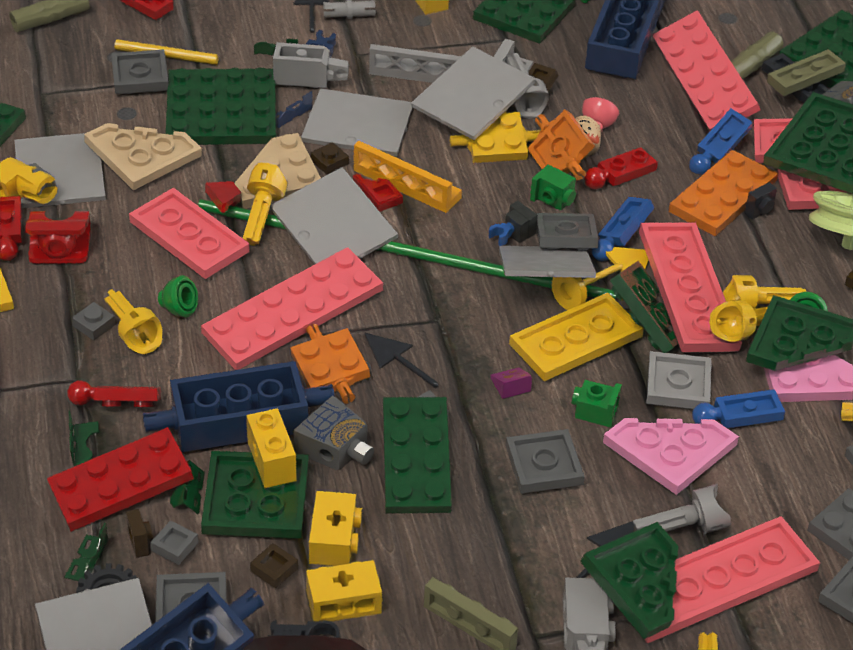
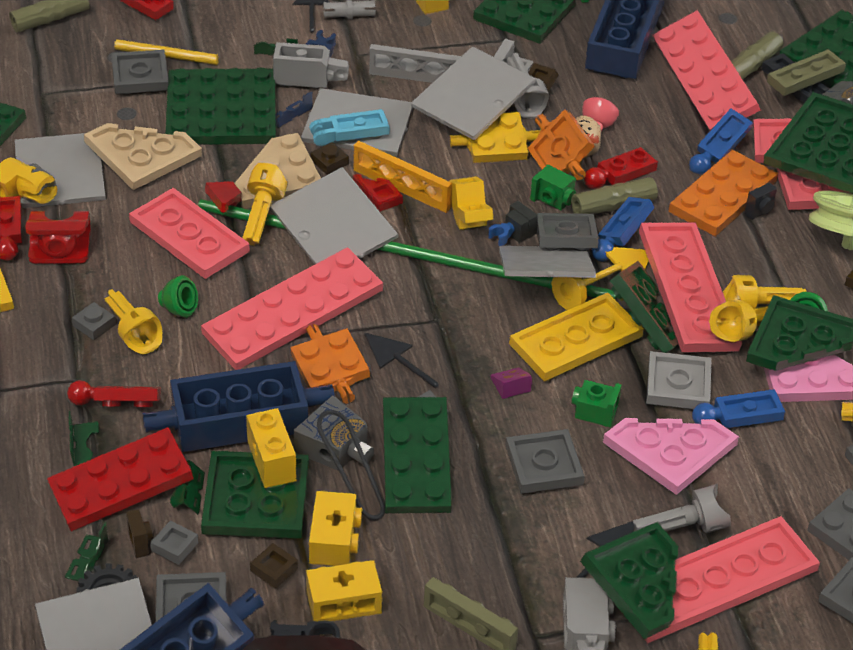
(349, 127): none -> medium azure hinge
(363, 459): none -> black piece
(469, 203): none -> yellow brick
(612, 197): none -> olive axle

